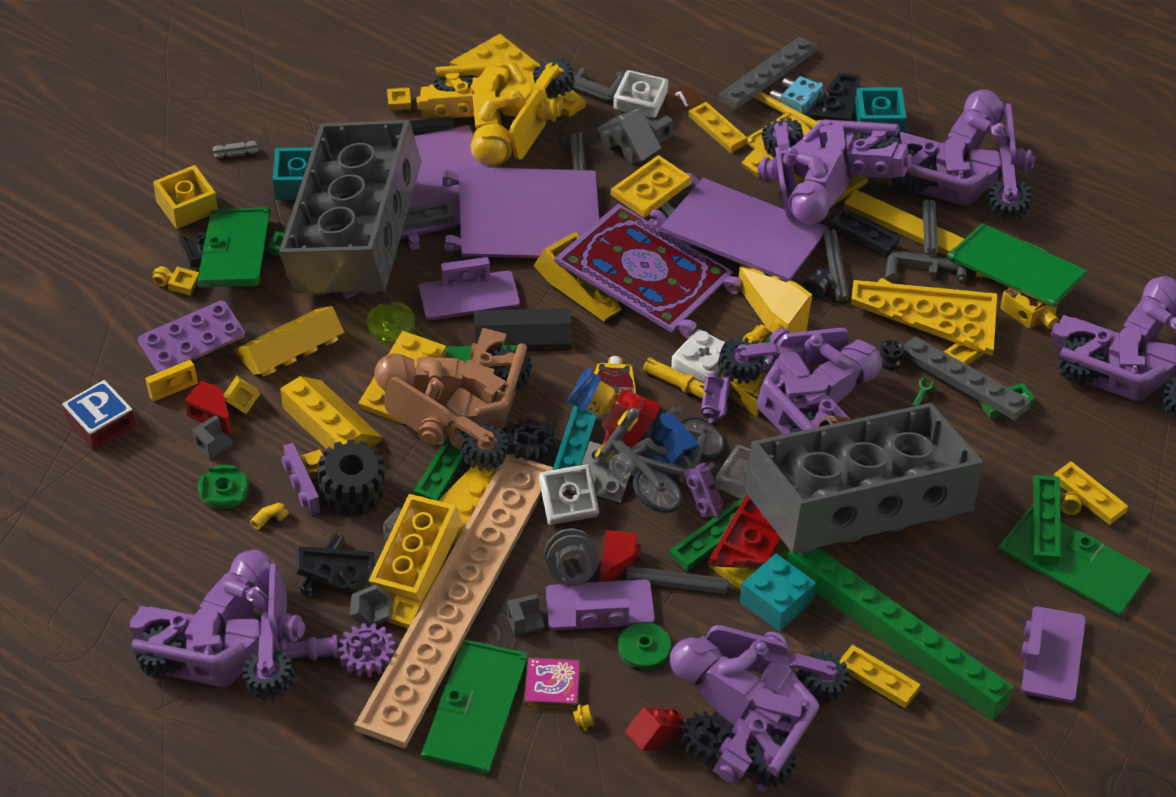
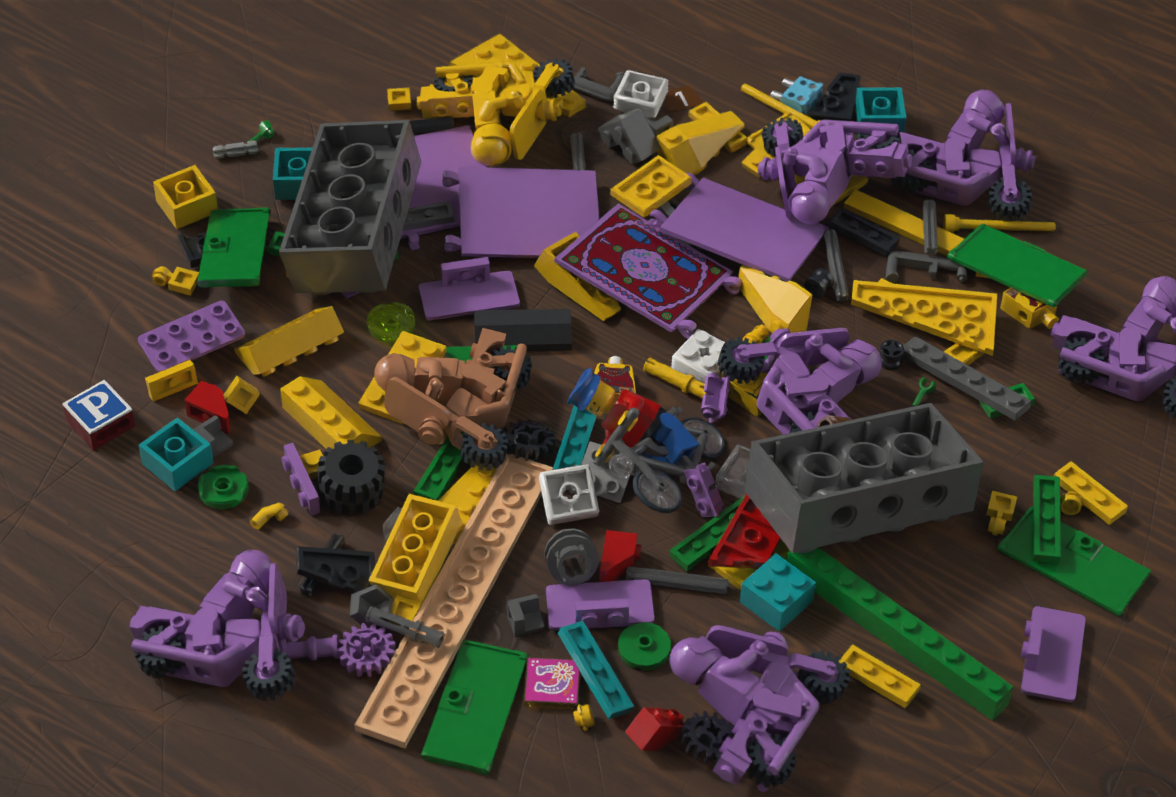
(176, 454): none -> teal brick
(265, 131): none -> green hand
(432, 635): none -> dark grey pin
(595, 670): none -> teal plate
(696, 142): none -> yellow wedge
(767, 72): dark grey plate -> none
(953, 224): none -> yellow piece
(1000, 509): none -> yellow plate

